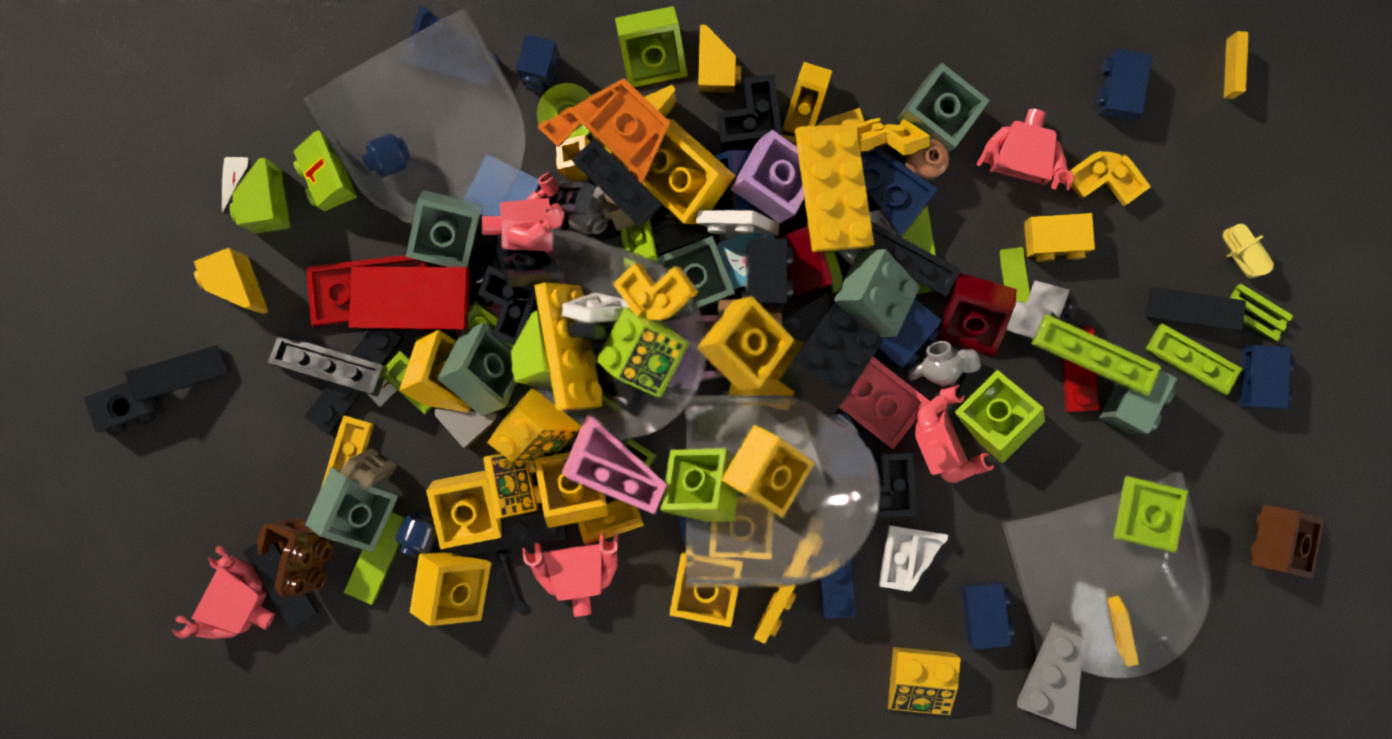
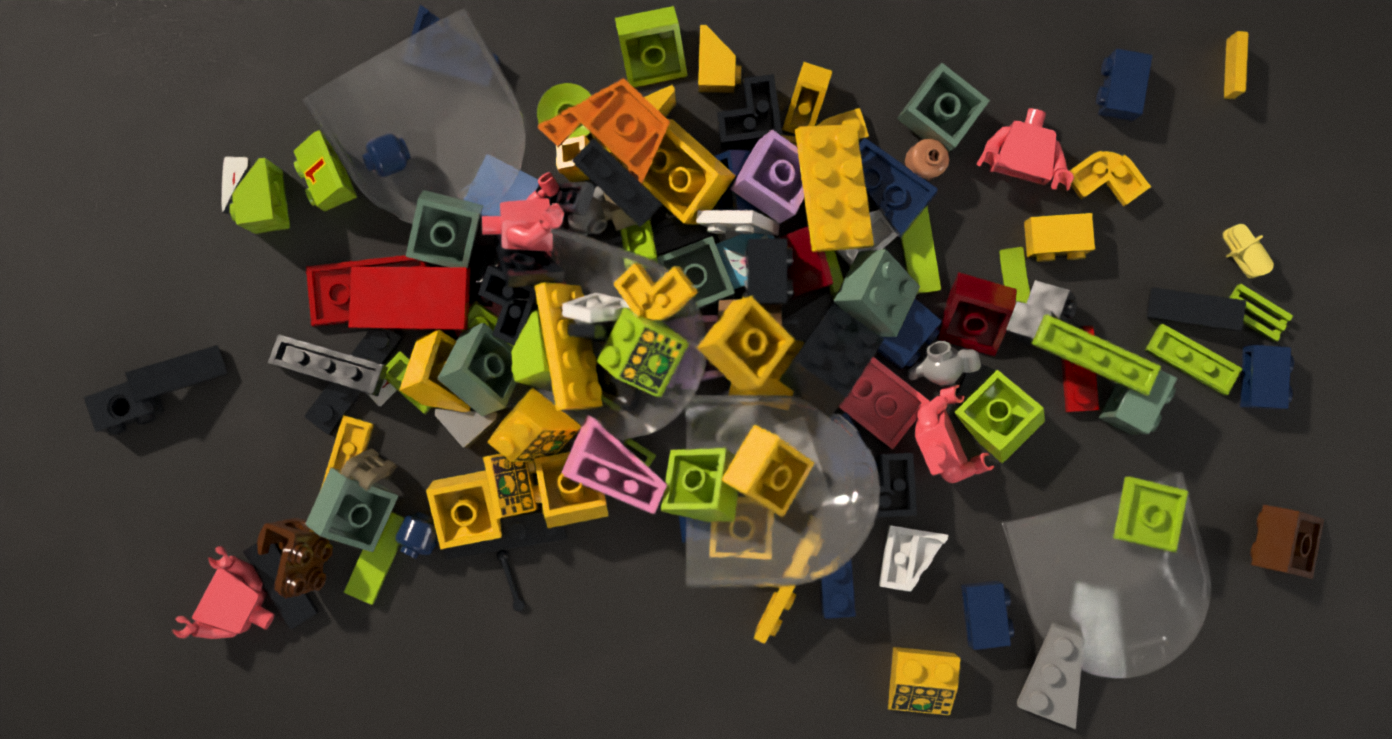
(231, 278): yellow slope -> none
(449, 588): yellow slope -> none
(538, 63): dark blue brick -> none
(575, 571): coral torso -> none
(620, 519): yellow plate -> none
(702, 604): yellow brick -> none
(904, 137): yellow plate -> none
(918, 263): black plate -> none
(1122, 631): yellow tile -> none

